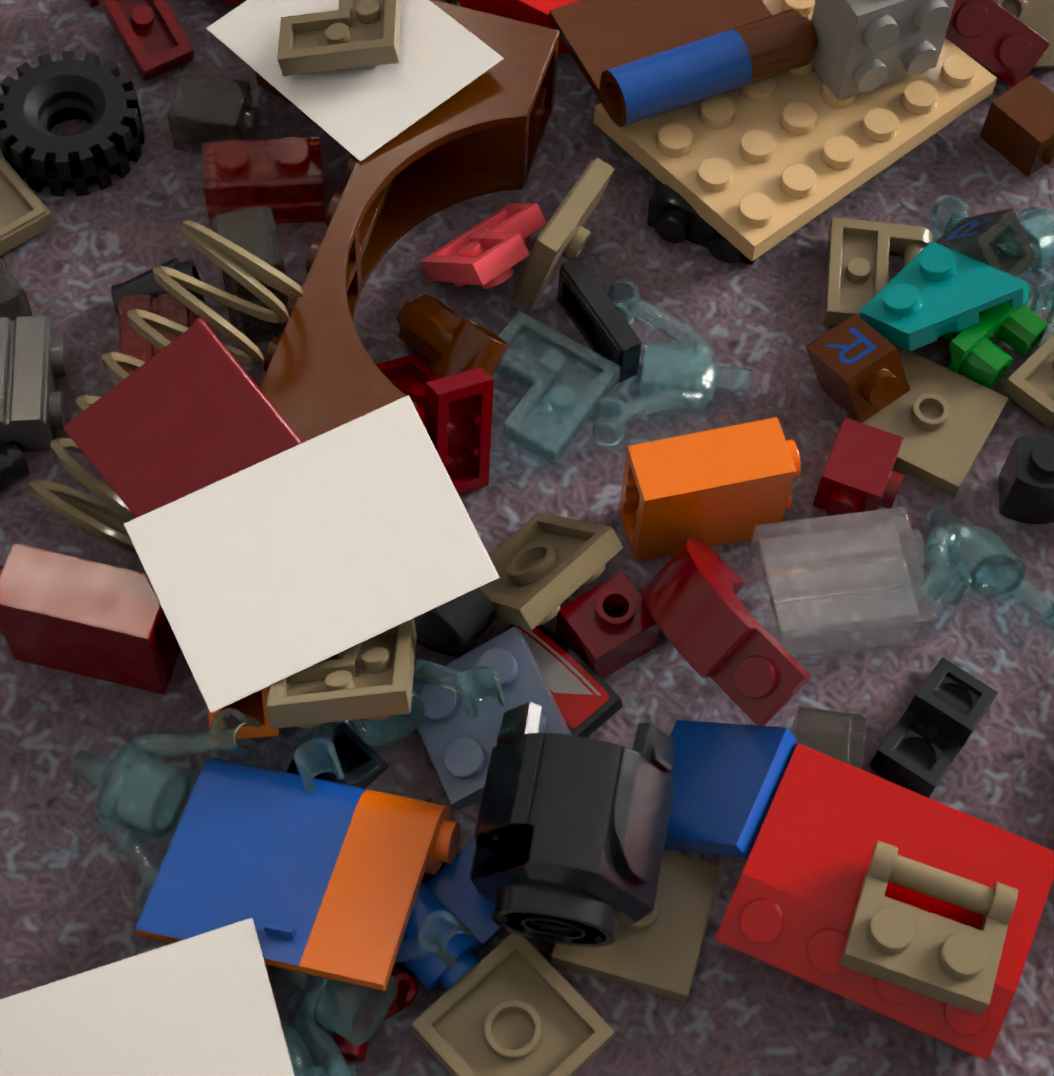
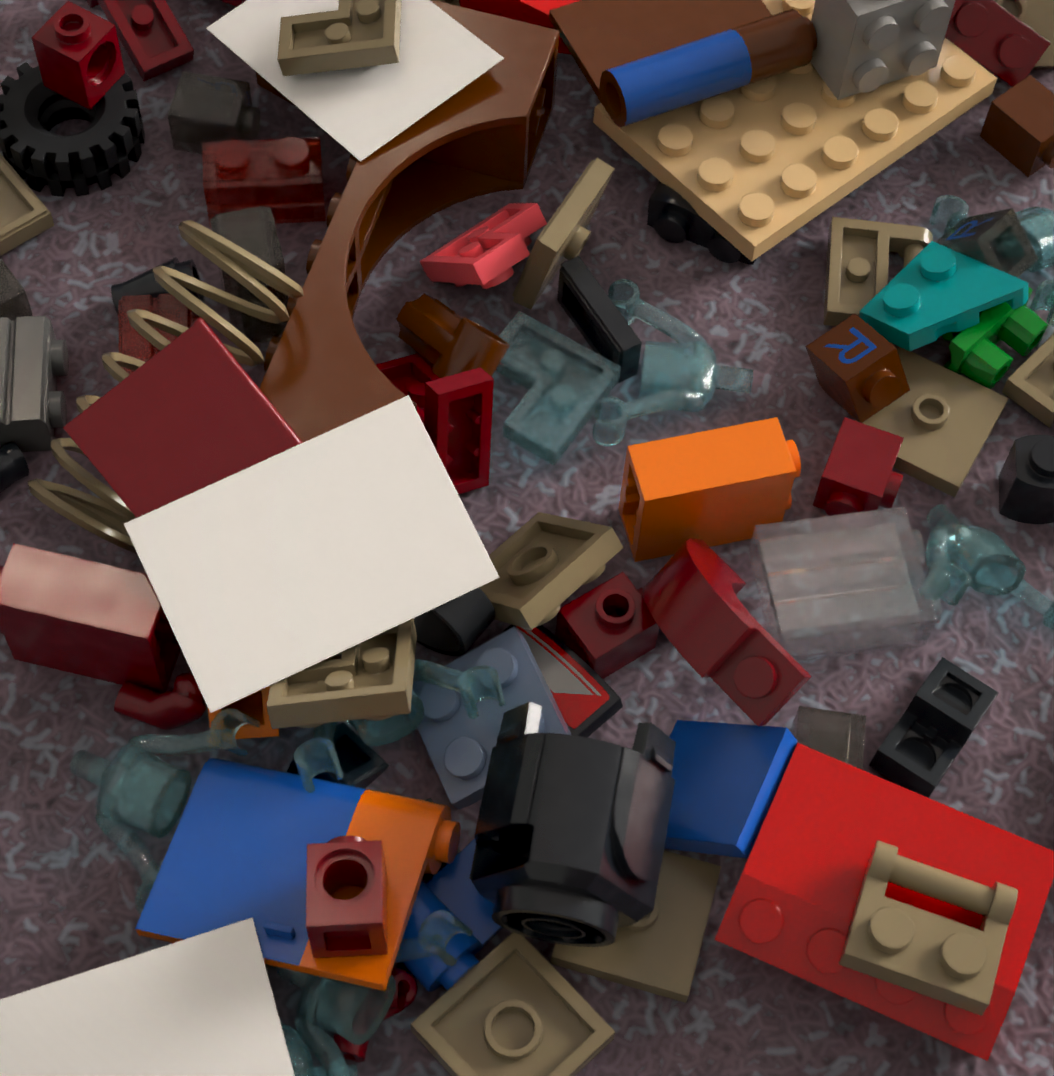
(78, 54): none -> dark red brick
(165, 709): none -> dark red arm
(353, 924): none -> dark red brick

